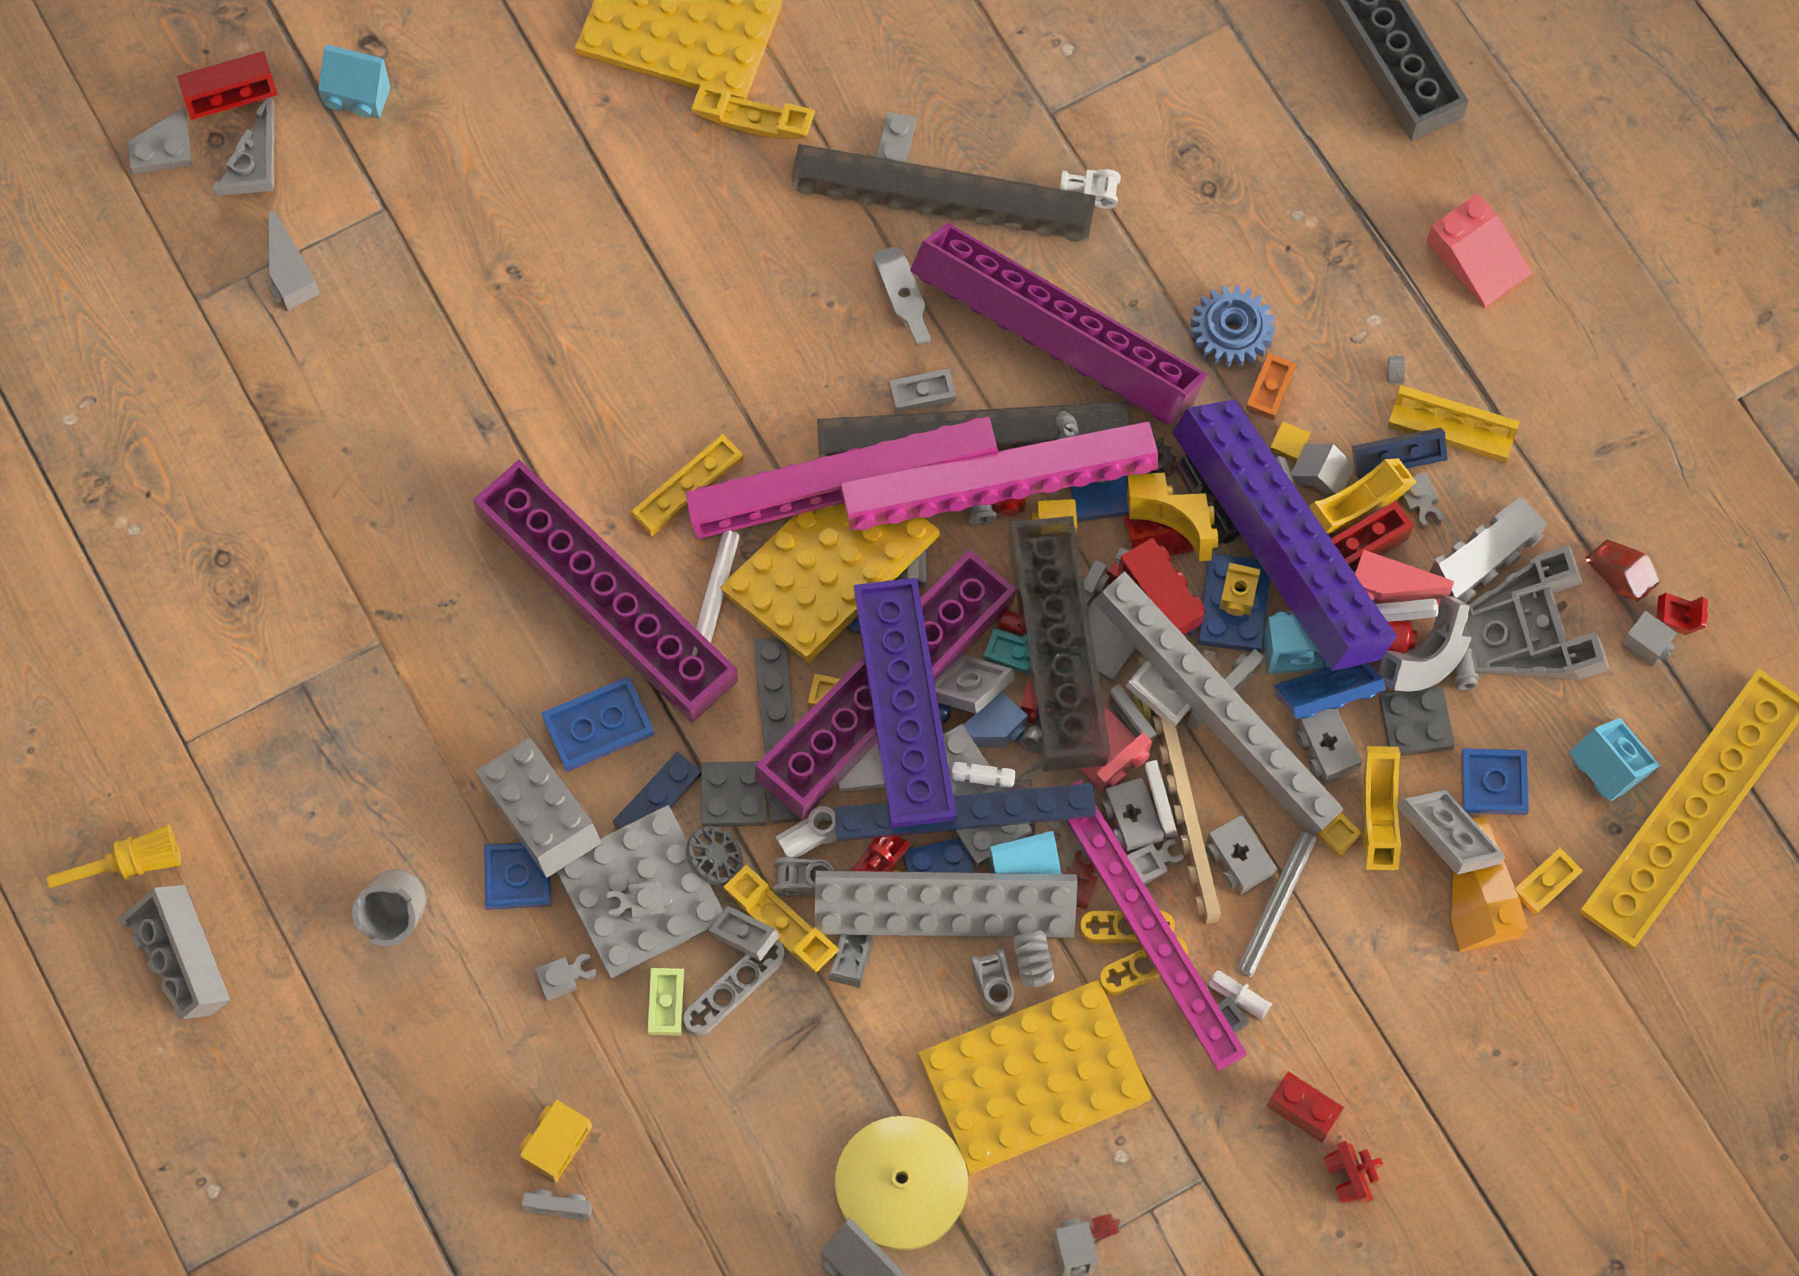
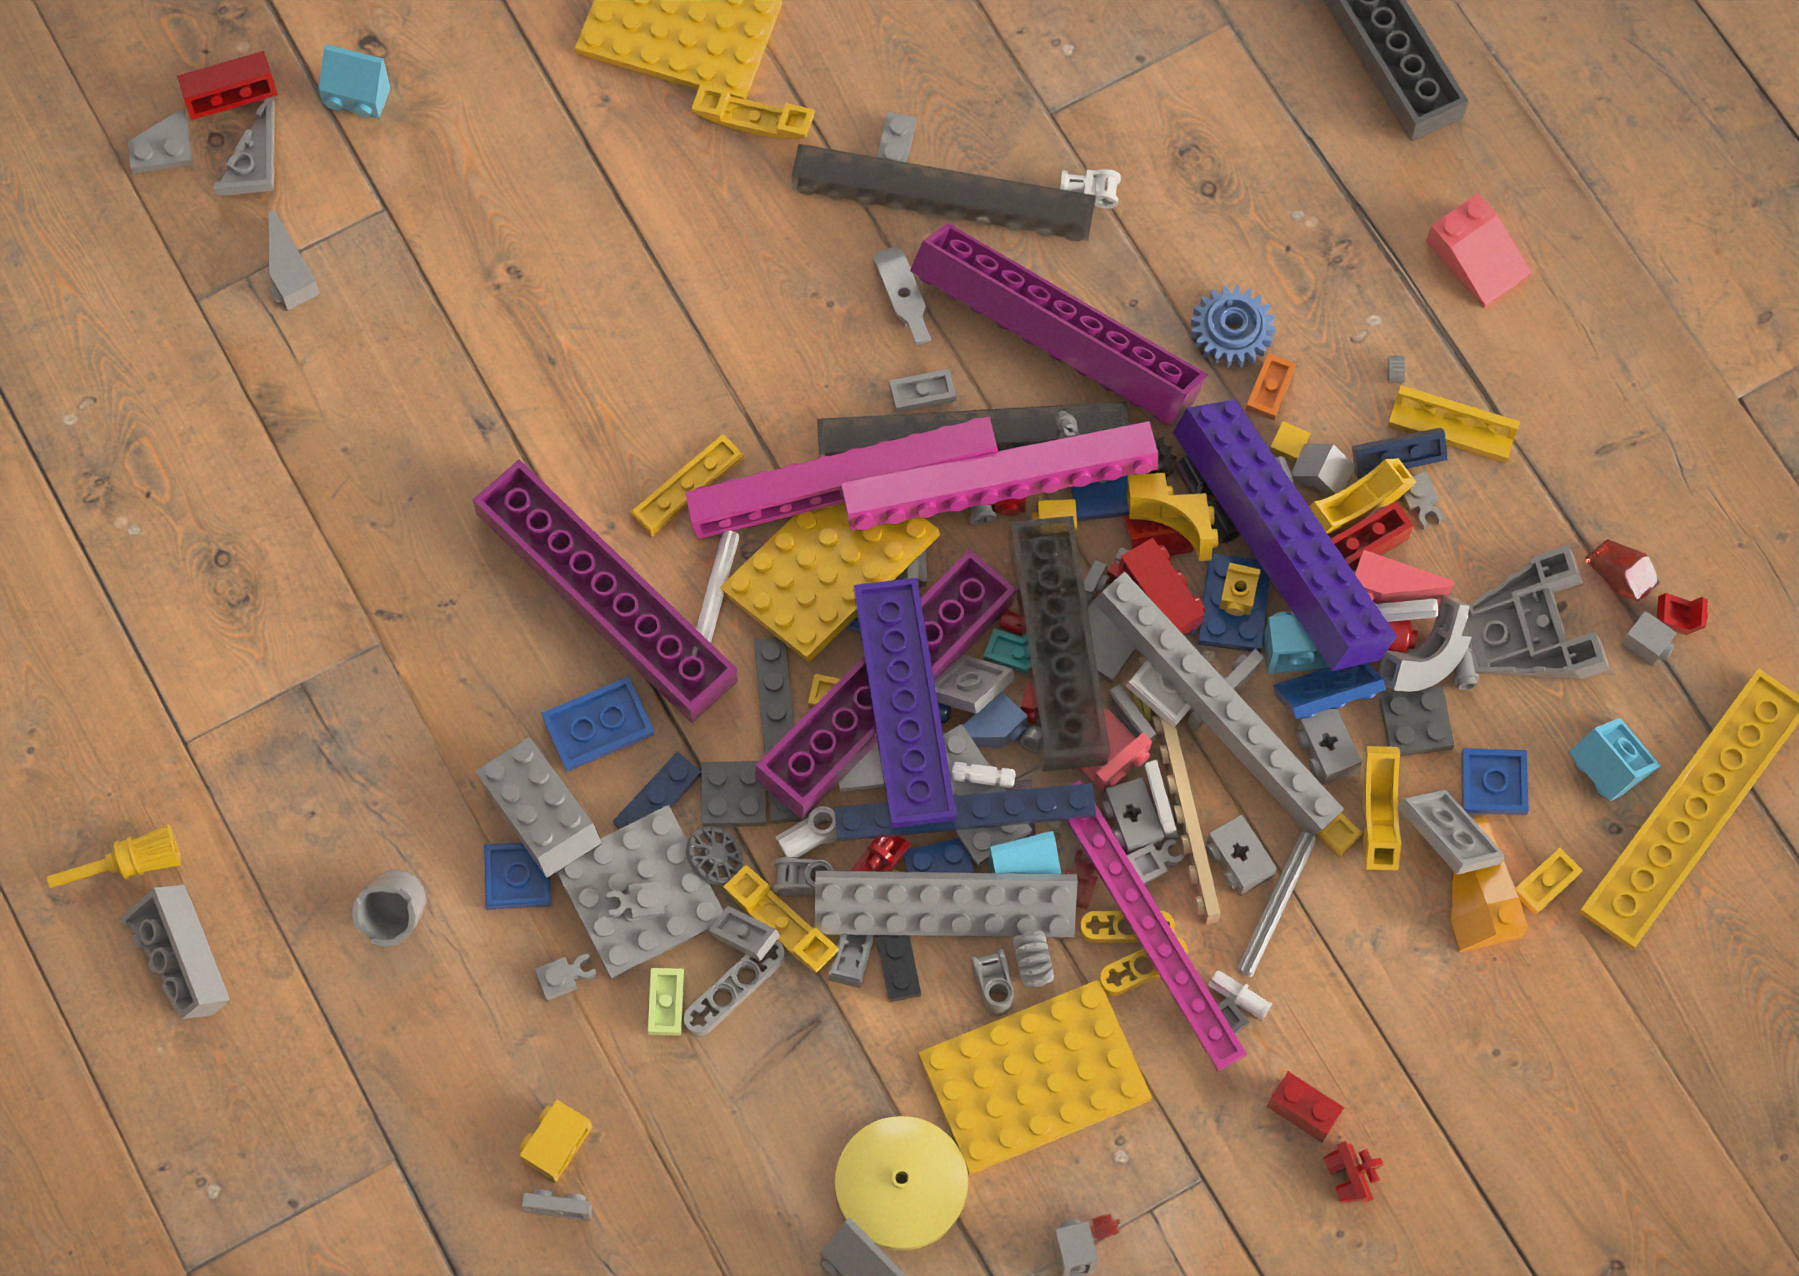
(898, 967): none -> black plate
(1490, 549): light grey wedge -> none

